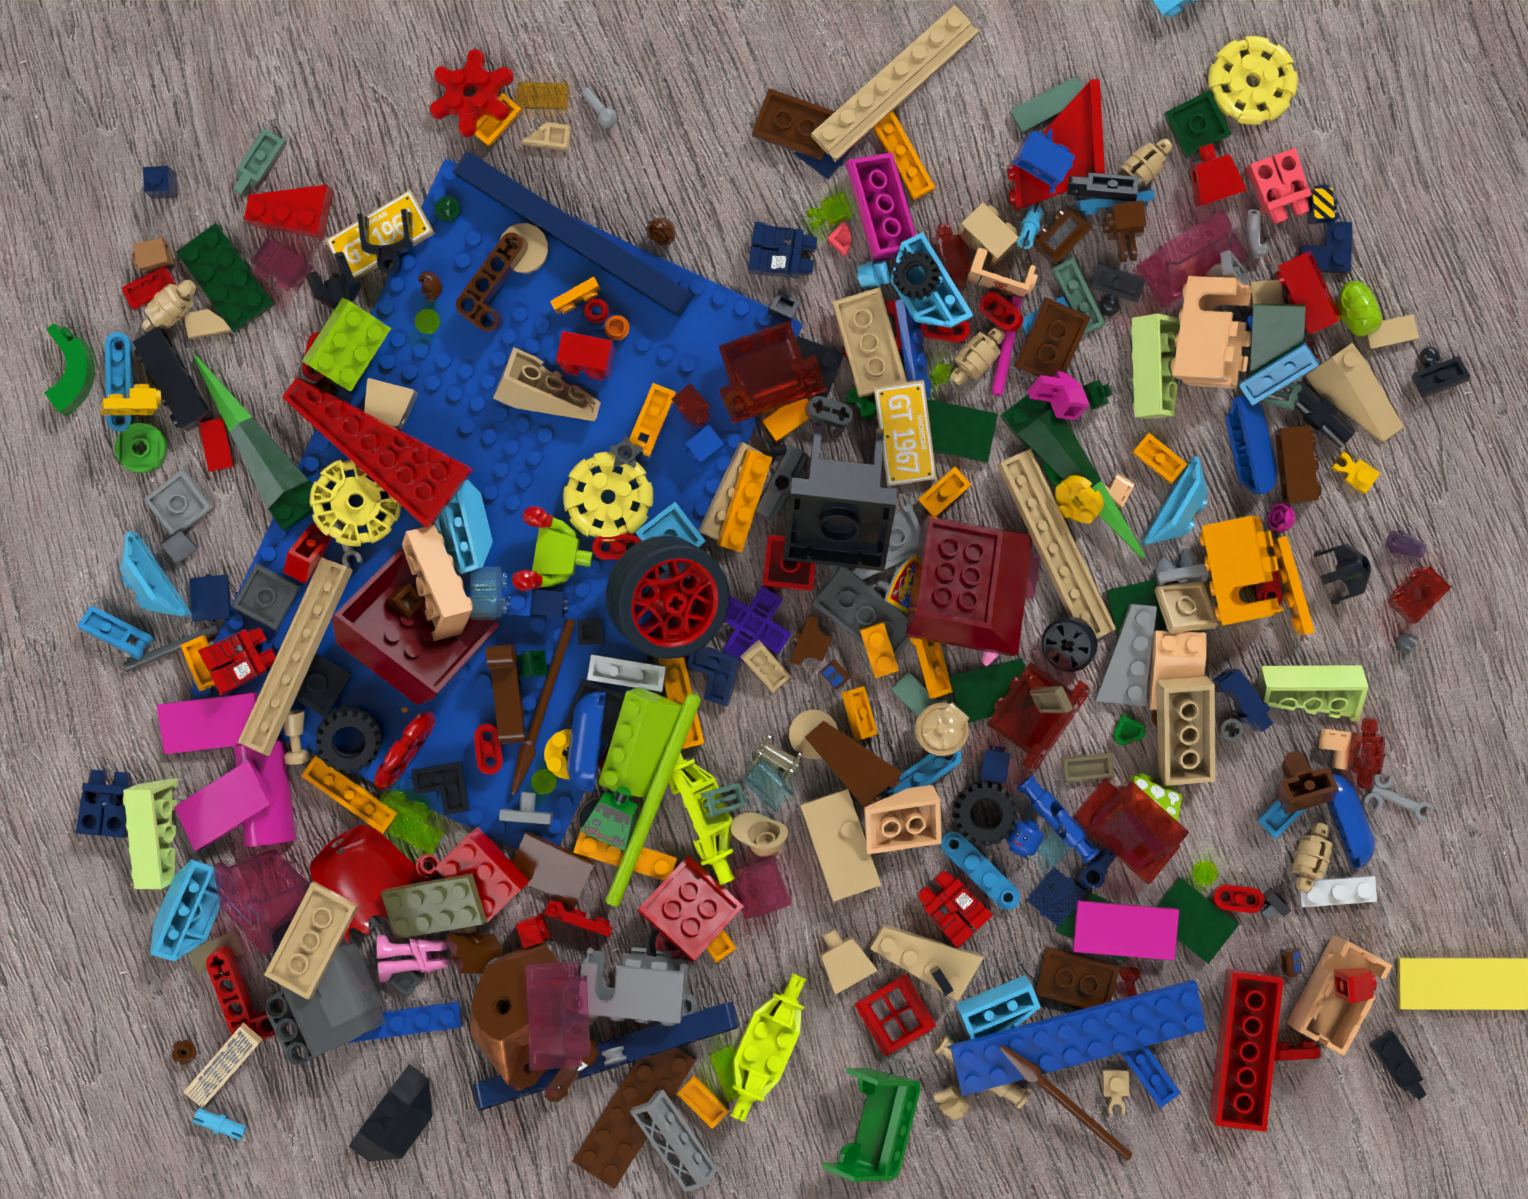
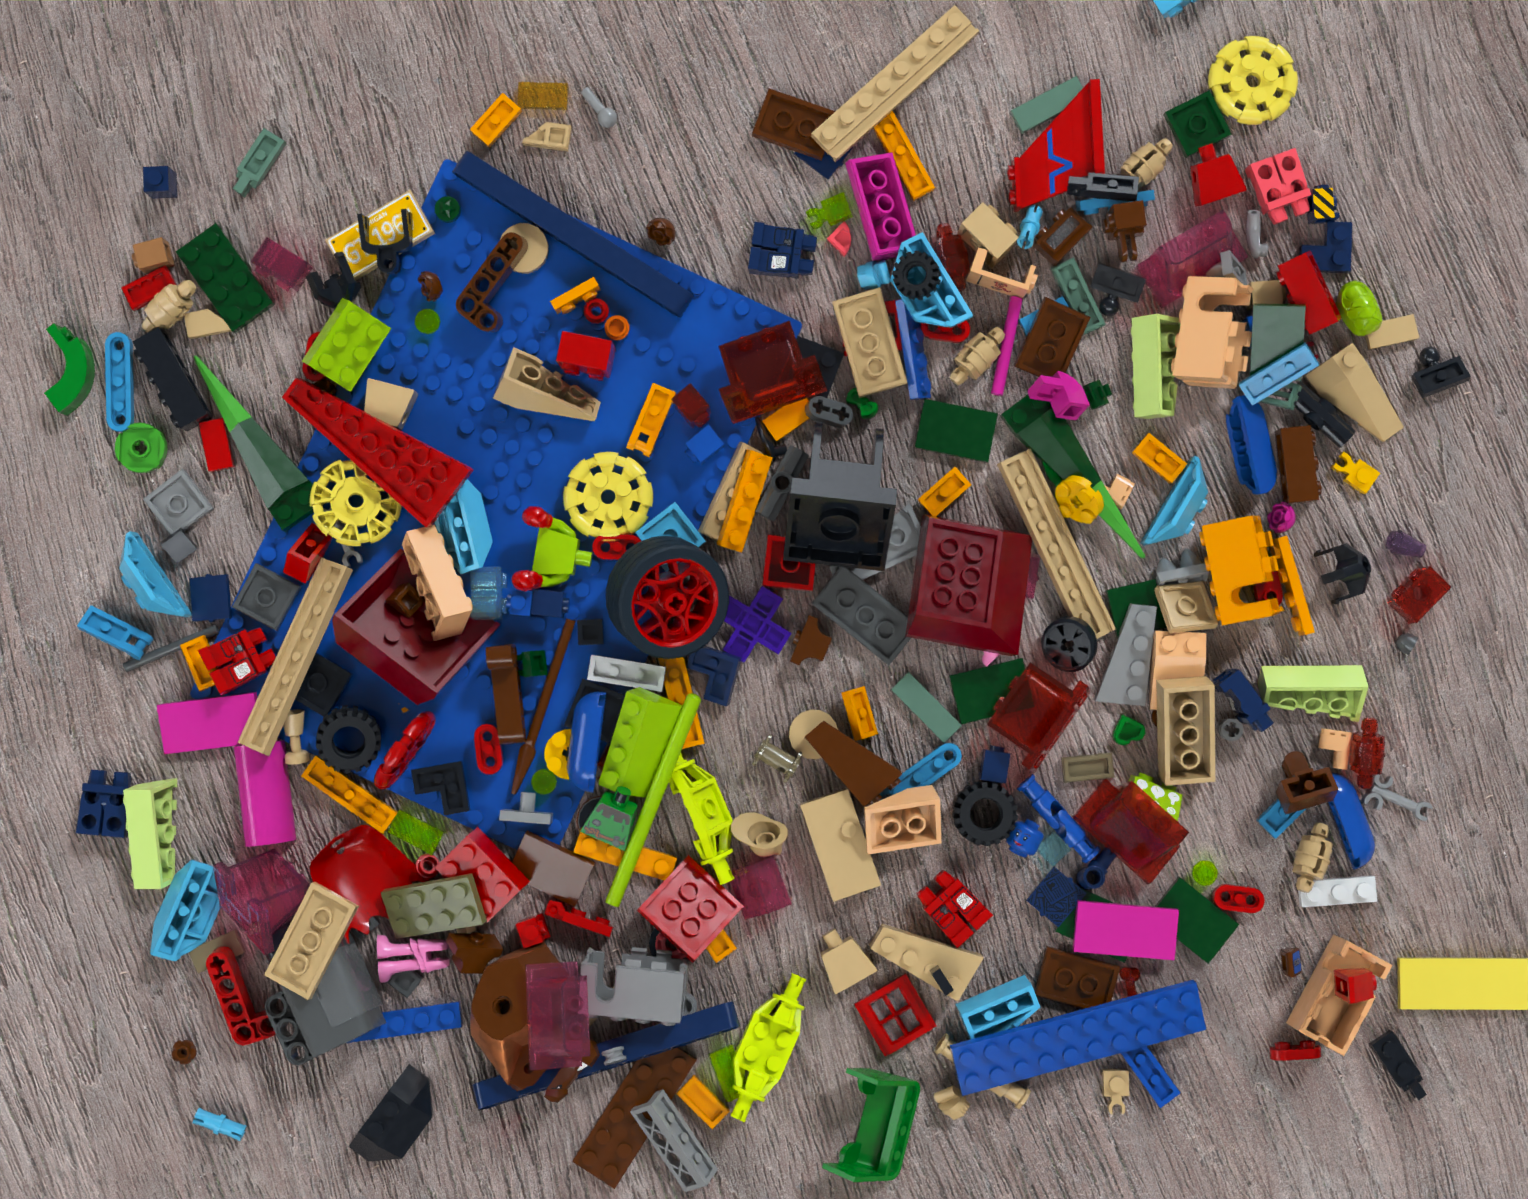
(137, 401): yellow plate -> none
(223, 1065): tan tile -> none
(224, 805): dark pink tile -> none
(292, 210): red wedge -> none
(398, 802): clear neon green plate -> none
(482, 103): red plate -> none
(632, 450): dark grey plate -> none
(711, 802): sand green tile -> none
(765, 666): tan plate -> none
(768, 786): clear light blue piece -> none
(784, 307): black tile -> none
(835, 674): slope -> none
(879, 650): light orange plate -> none
(901, 585): shield -> none
(907, 432): yellow tile -> none
(933, 667): light orange plate -> none
(941, 374): clear neon green plate -> none
(942, 729): tan piece -> none
(980, 870): dark azure plate -> none
(1002, 313): red plate -> none
(1033, 1074): reddish brown piece -> none
(1043, 158): blue brick -> none
(1051, 699): dark tan tile -> none
(1246, 1050): red brick -> none
(1274, 904): black tile -> none

